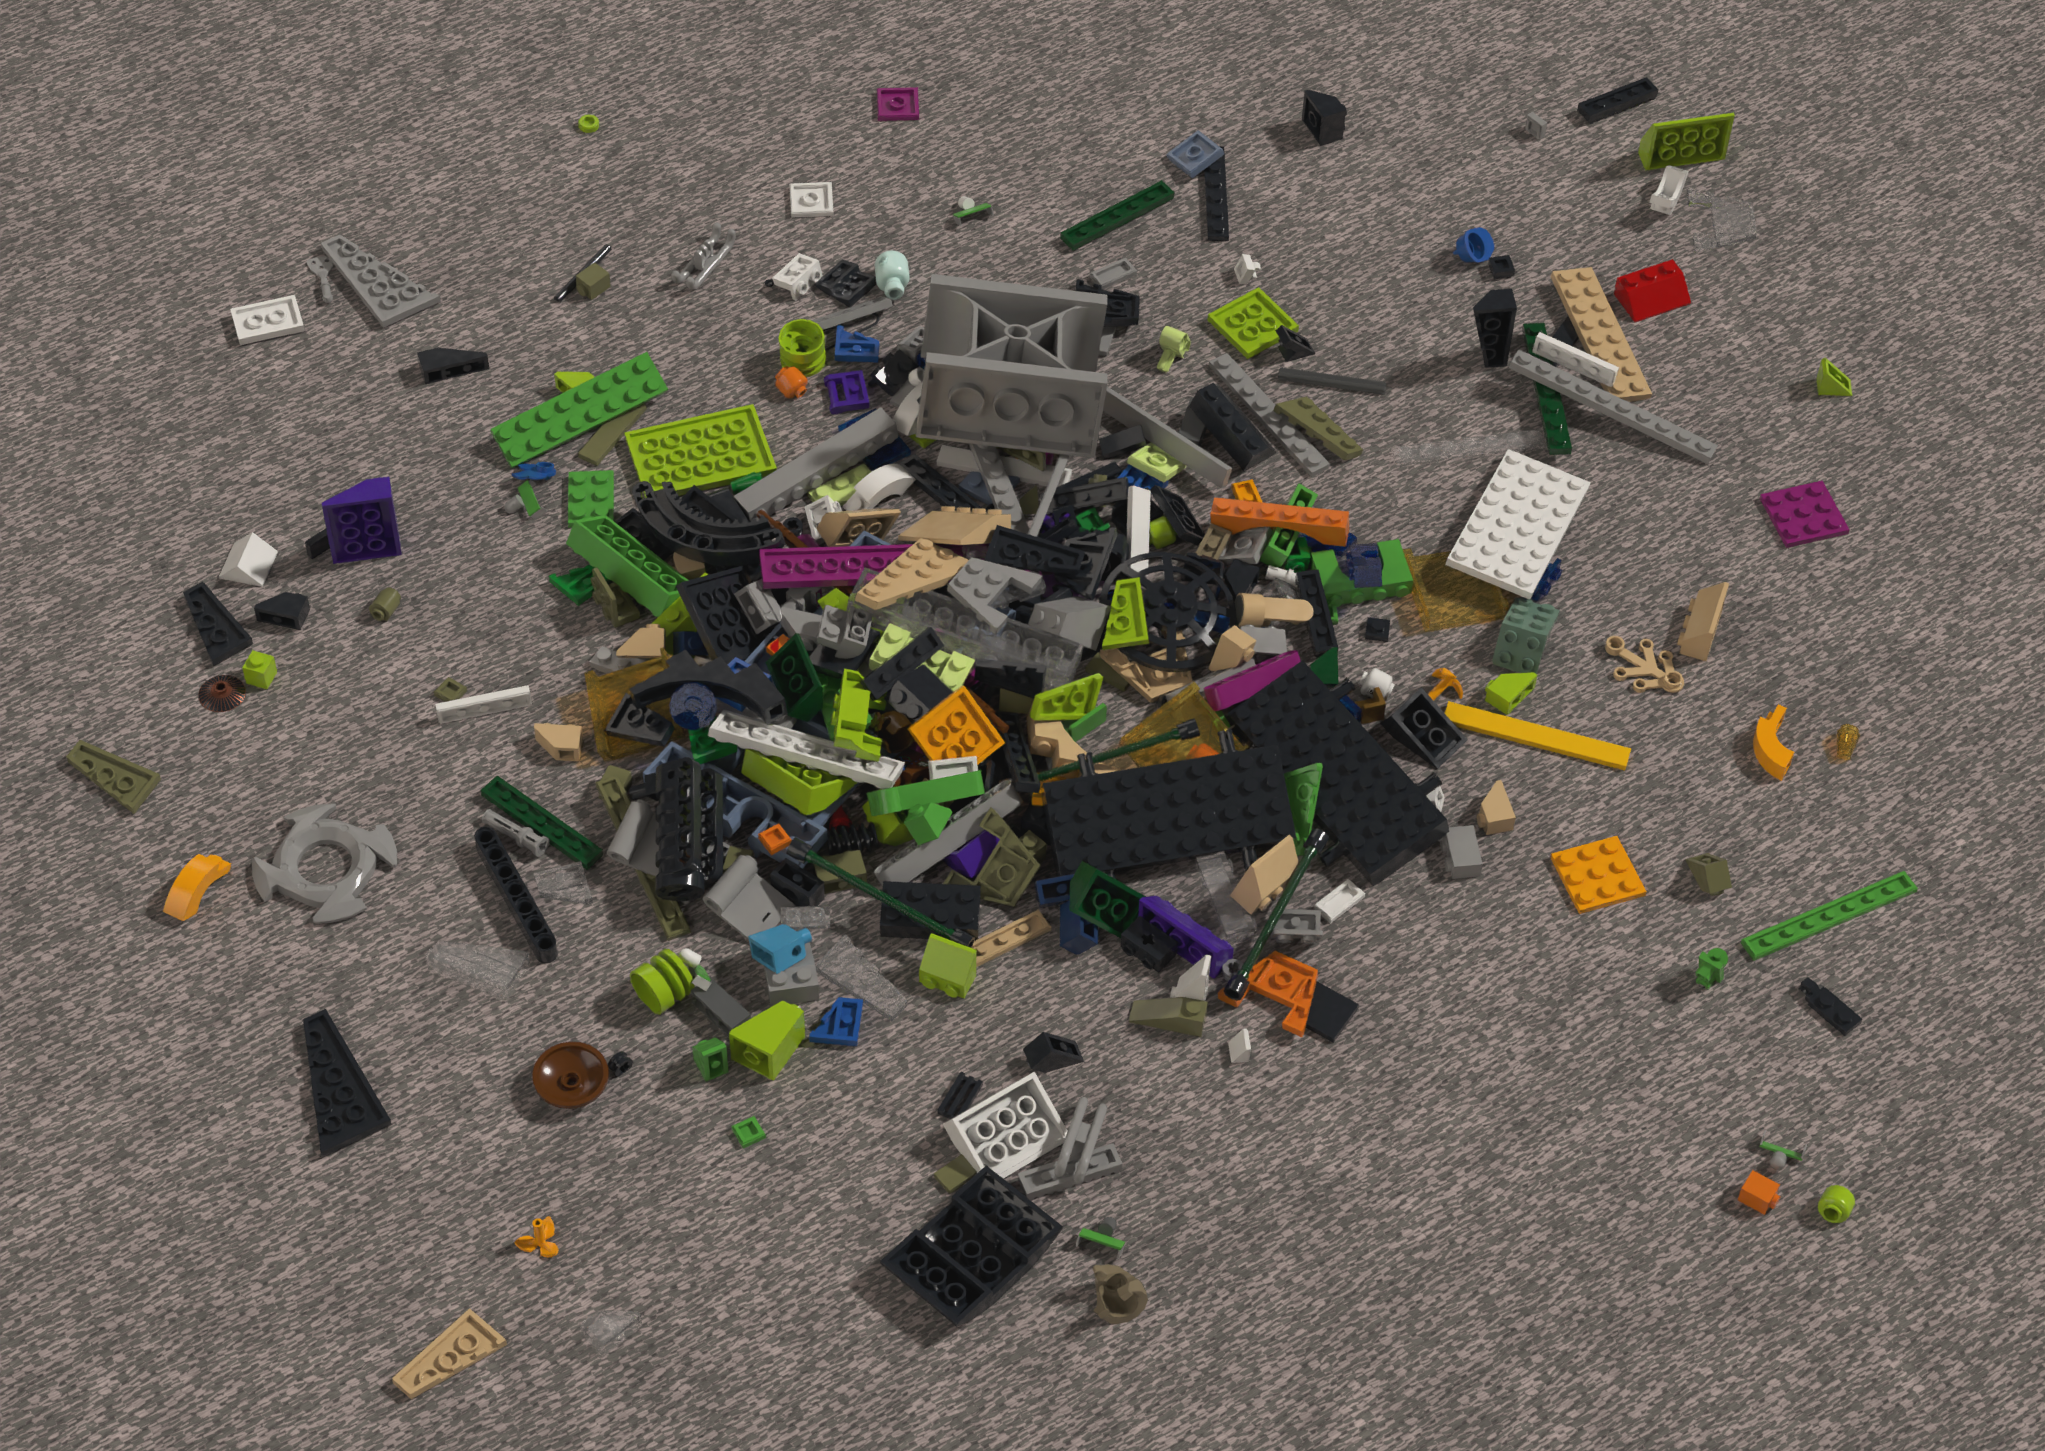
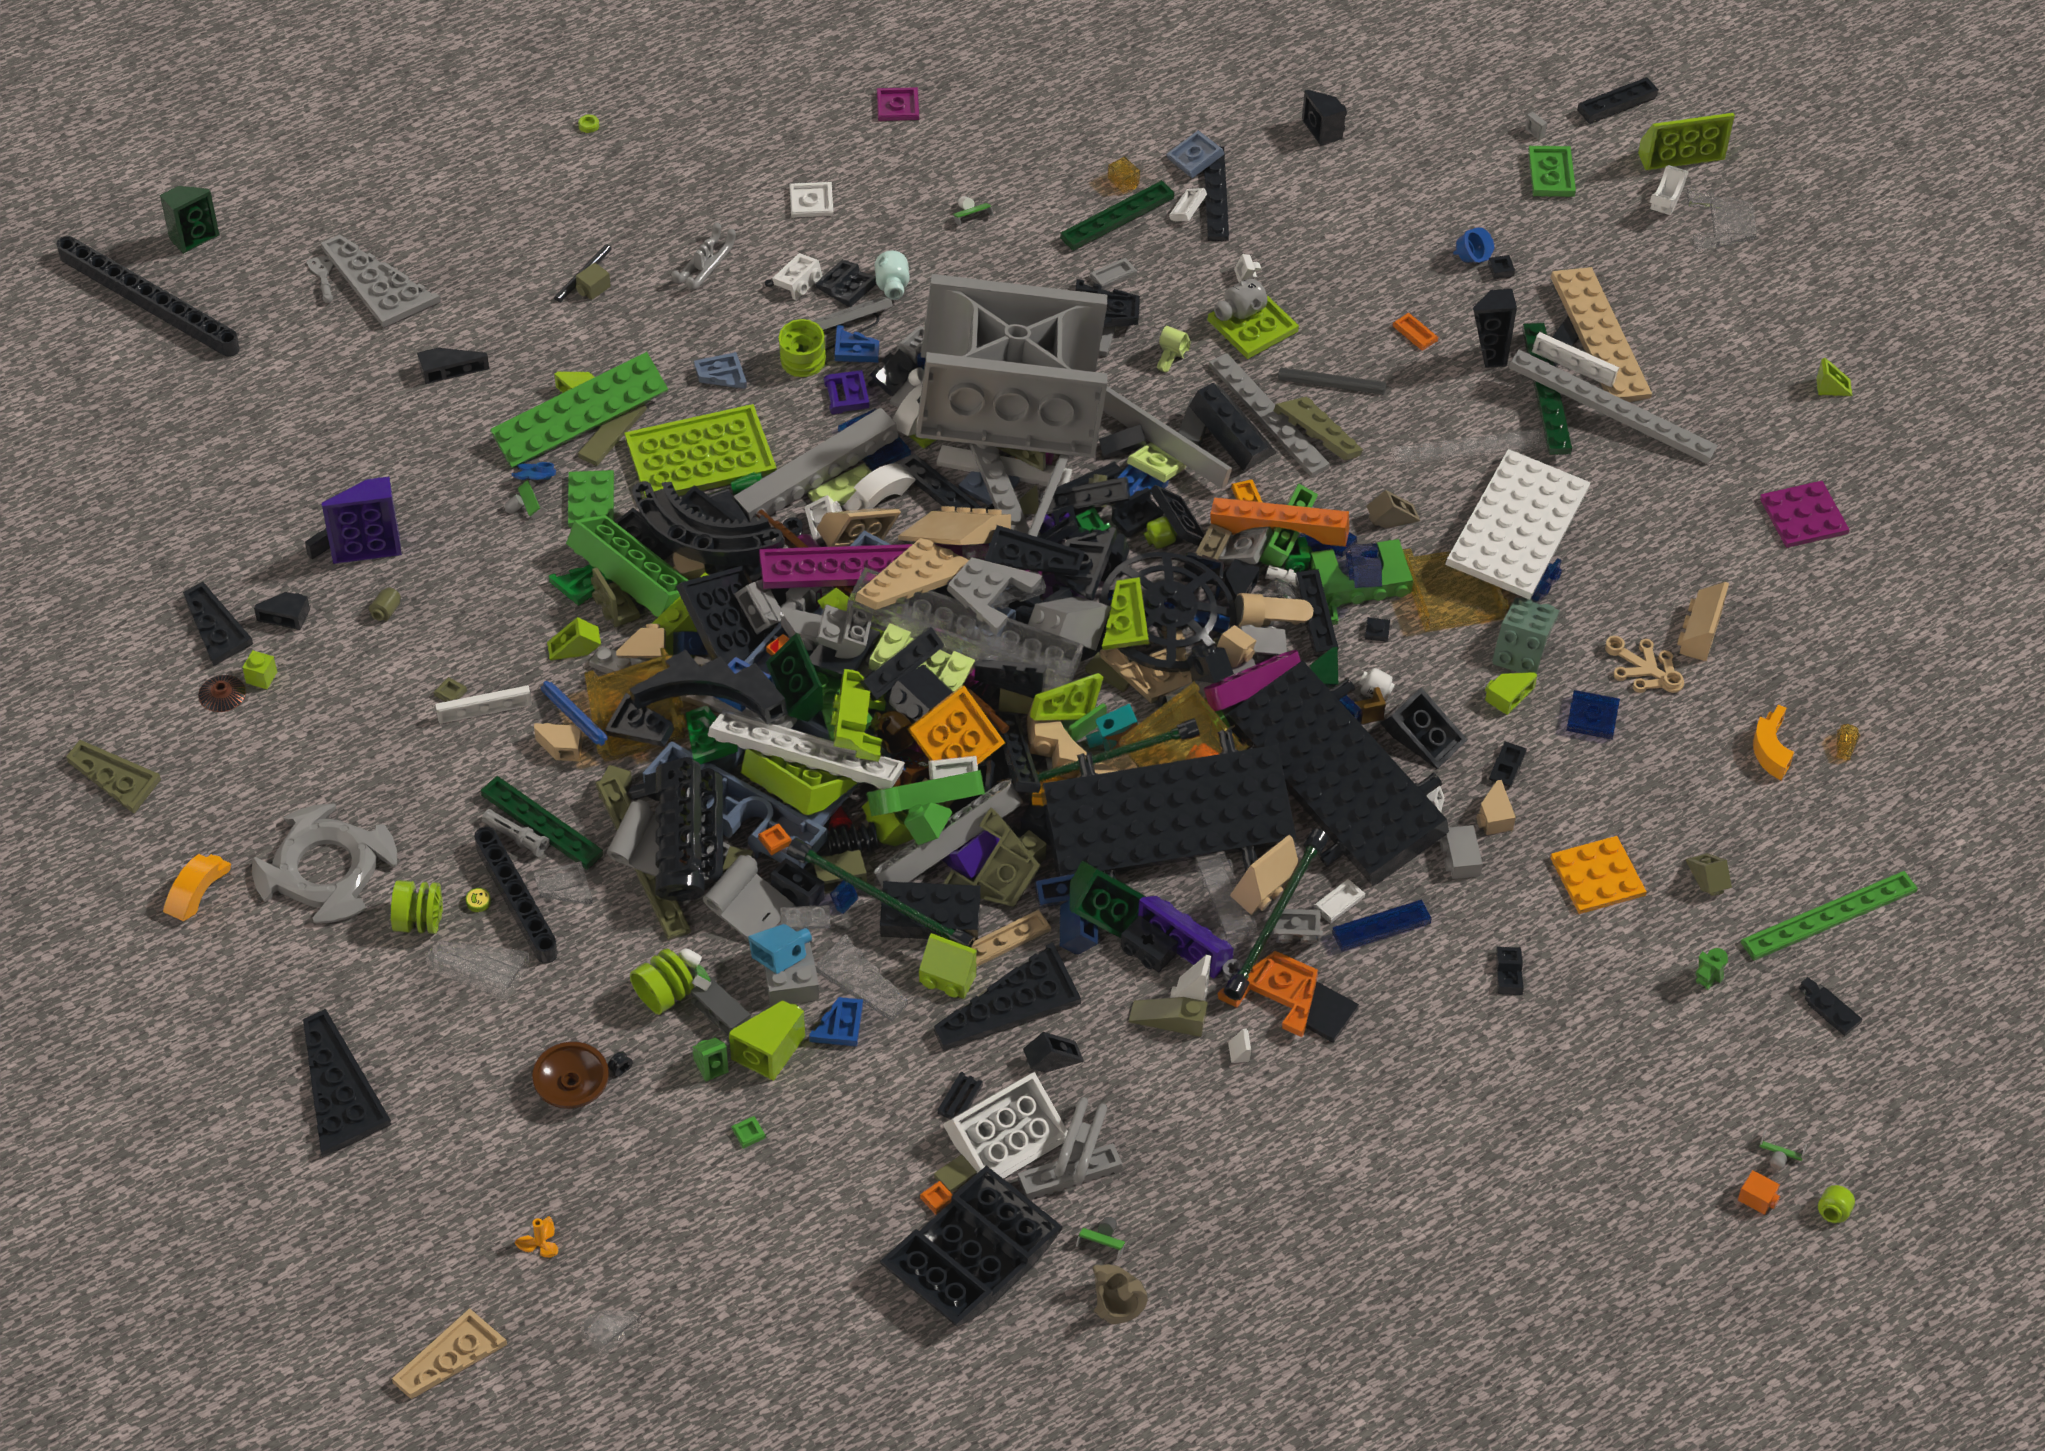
(148, 296): none -> black beam
(189, 216): none -> dark green slope
(249, 561): white slope -> none
(267, 320): white plate -> none
(412, 906): none -> lime wheel
(478, 900): none -> tile
(574, 640): none -> lime slope
(574, 713): none -> blue axle
(693, 705): clear blue tile -> none
(721, 370): none -> sand blue wing
(791, 382): orange head -> none
(844, 896): none -> clear blue tile
(936, 1197): none -> orange tile
(1018, 997): none -> black wing
(1112, 727): none -> teal torso
(1124, 174): none -> clear yellow brick
(1138, 525): white tile -> none
(1188, 204): none -> white tile
(1208, 663): none -> black brick
(1242, 300): none -> light grey piece
(1293, 345): black slope -> none
(1302, 793): bright green wing -> none
(1381, 925): none -> clear blue plate
(1391, 511): none -> dark tan slope
(1415, 331): none -> orange tile
(1448, 679): light orange plant -> none
(1508, 763): none -> black slope
(1509, 970): none -> black slope
(1538, 736): yellow tile -> none
(1551, 171): none -> bright green plate
(1593, 714): none -> clear blue plate
(1652, 290): red slope -> none

